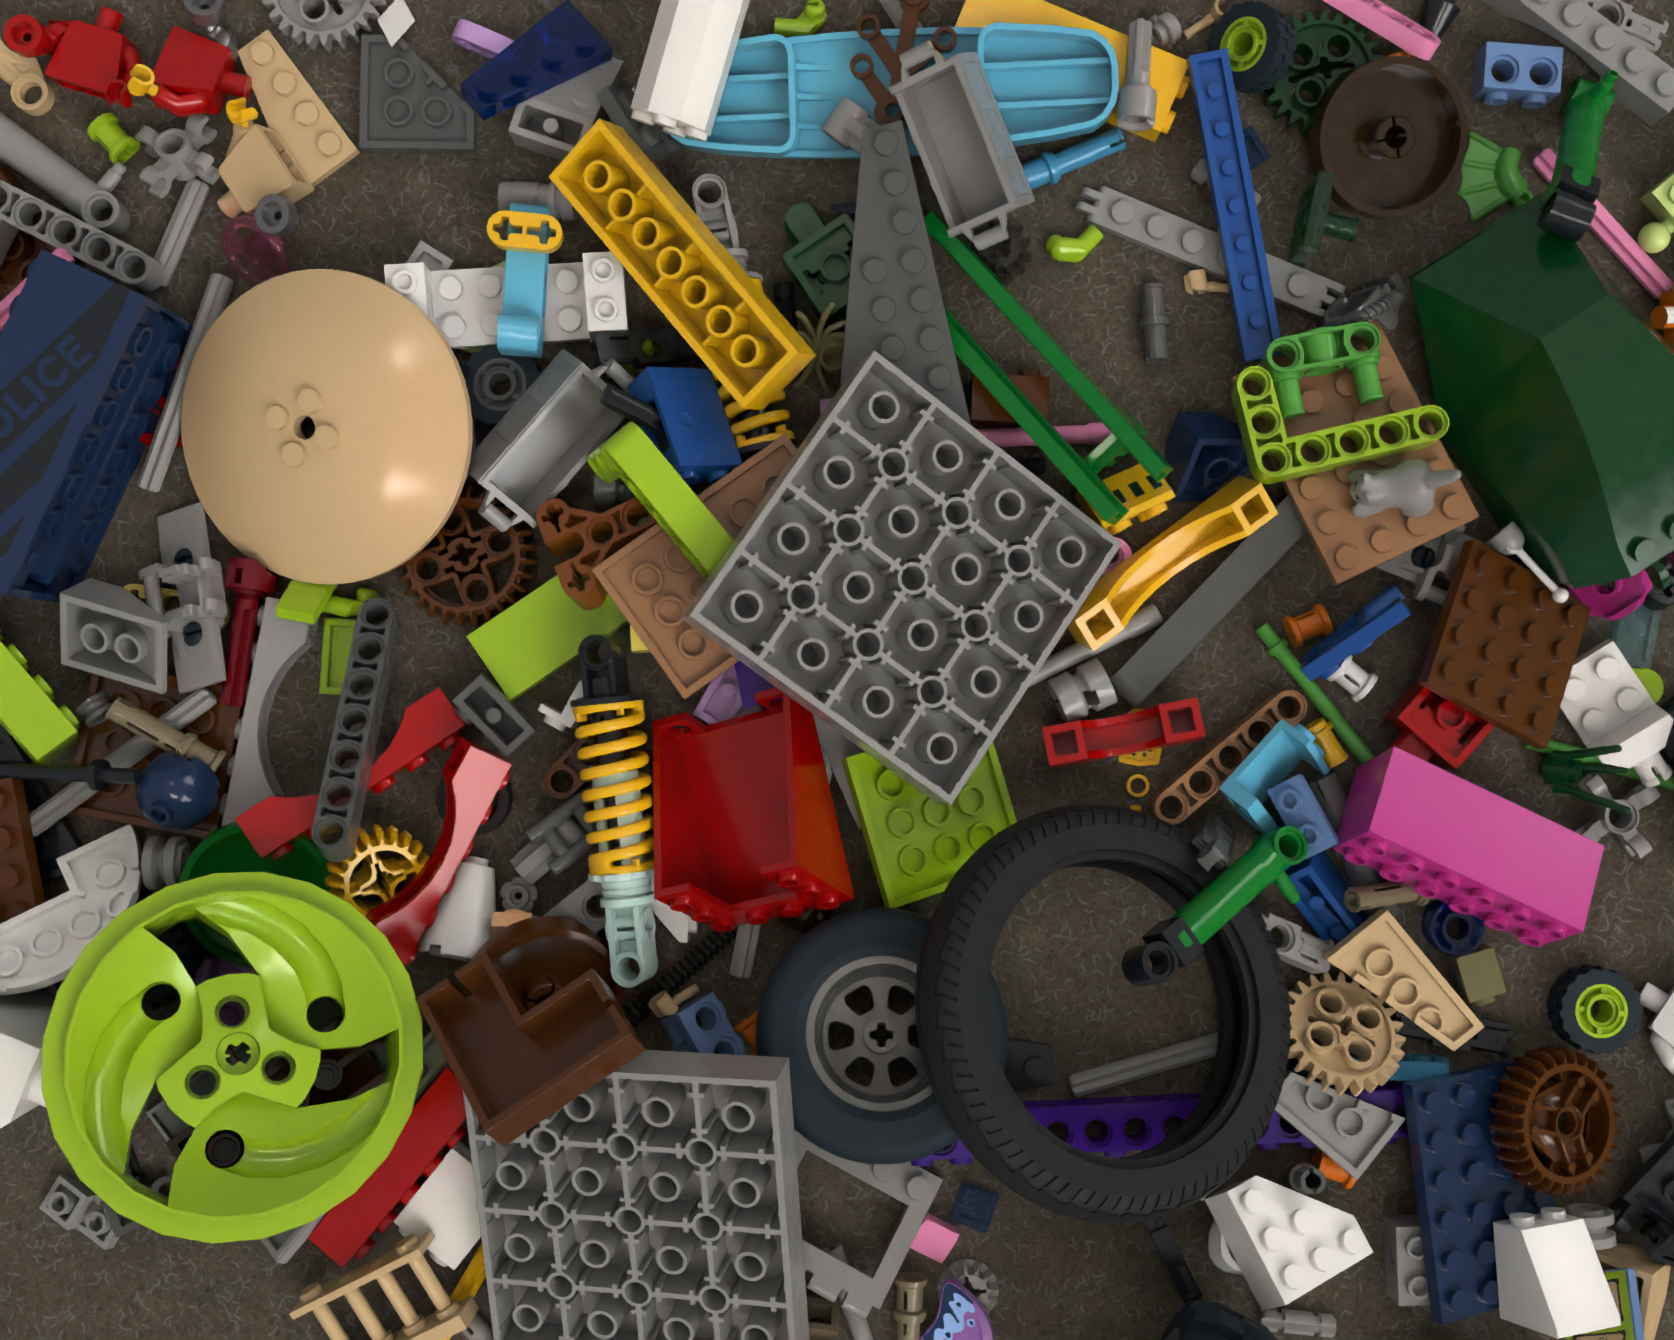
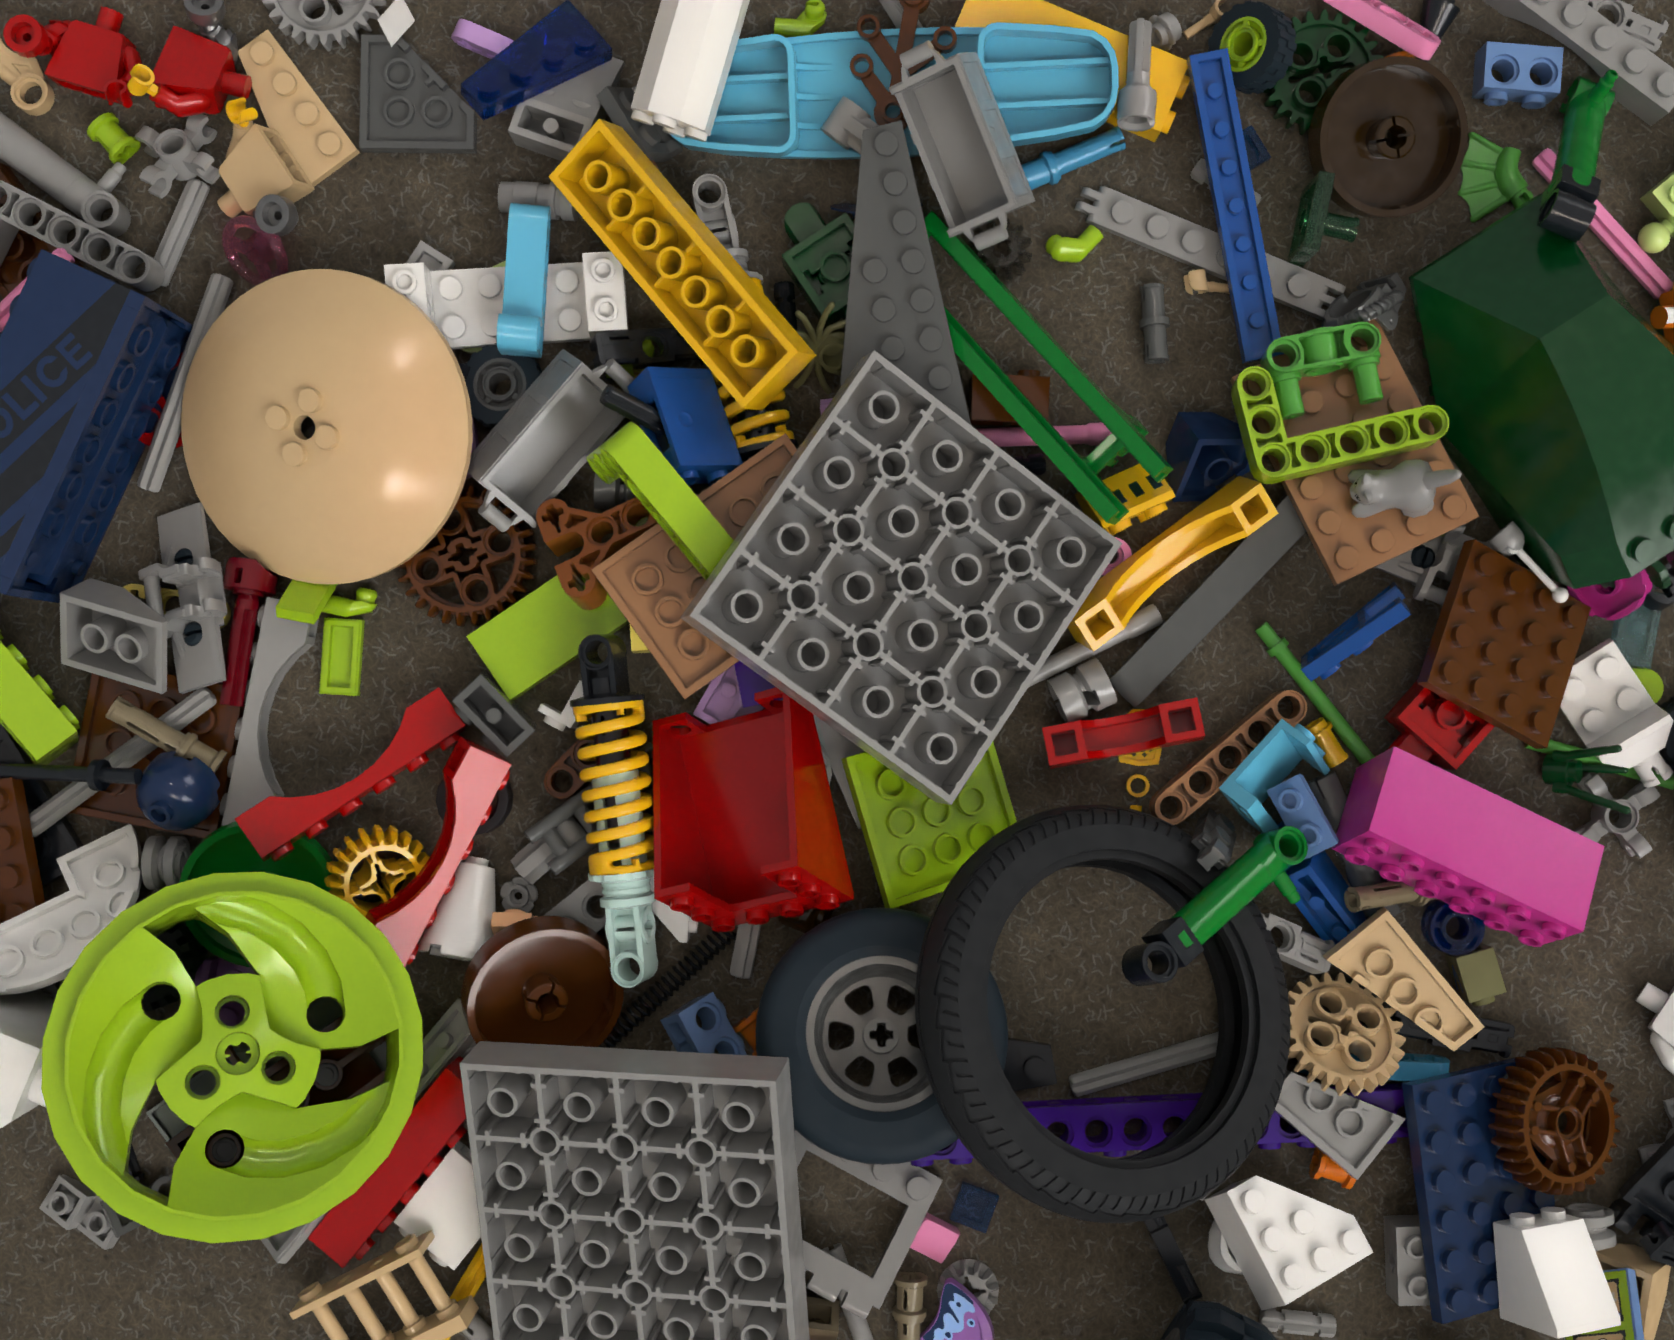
(95, 709): dark grey bush -> none
(360, 743): dark grey beam -> none
(523, 1062): reddish brown piece -> none
(525, 222): yellow beam -> none
(664, 1005): tan hand -> none
(1304, 1178): dark grey pin -> none
(1307, 625): orange bush -> none
(1354, 679): white bush -> none
(1617, 1014): black wheel -> none

